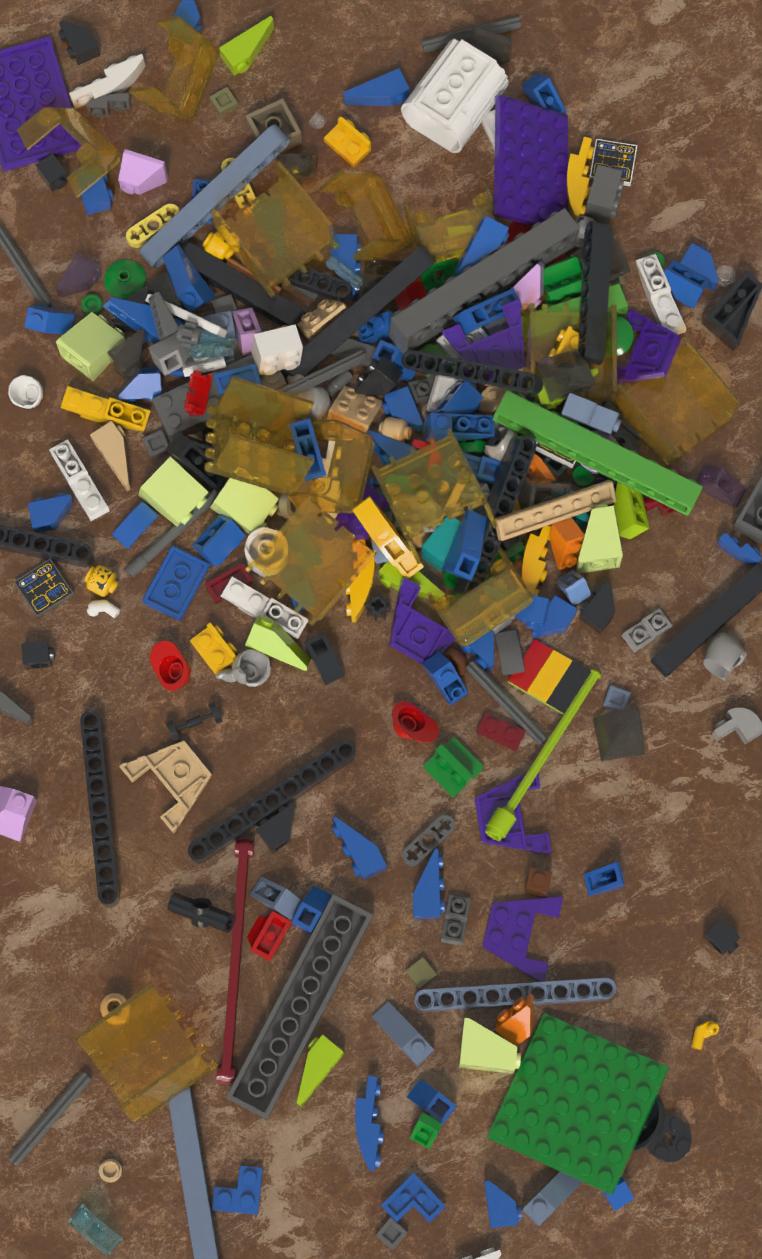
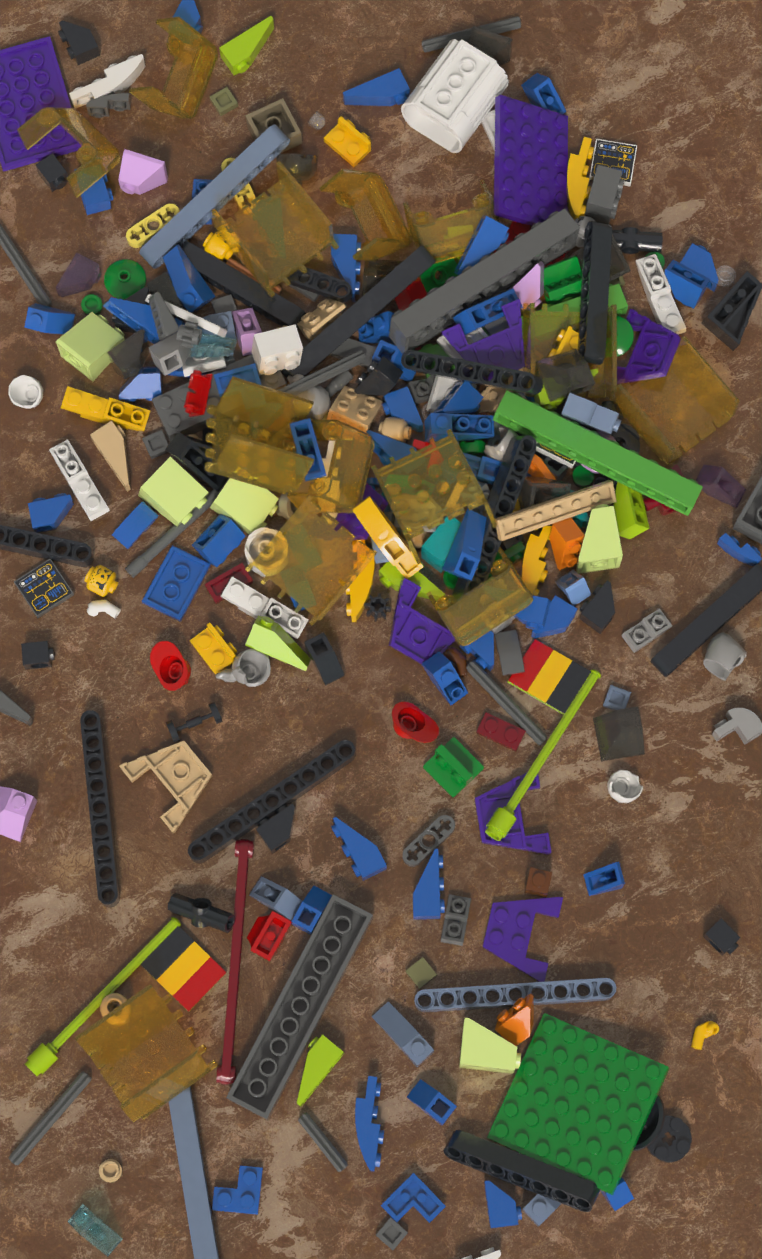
(171, 960): none -> flag
(322, 1142): none -> dark grey axle
(344, 272): clear light blue axle -> none
(426, 1130): green plate -> none
(522, 1170): none -> black beam
(624, 786): none -> white hair
(632, 240): none -> black piece

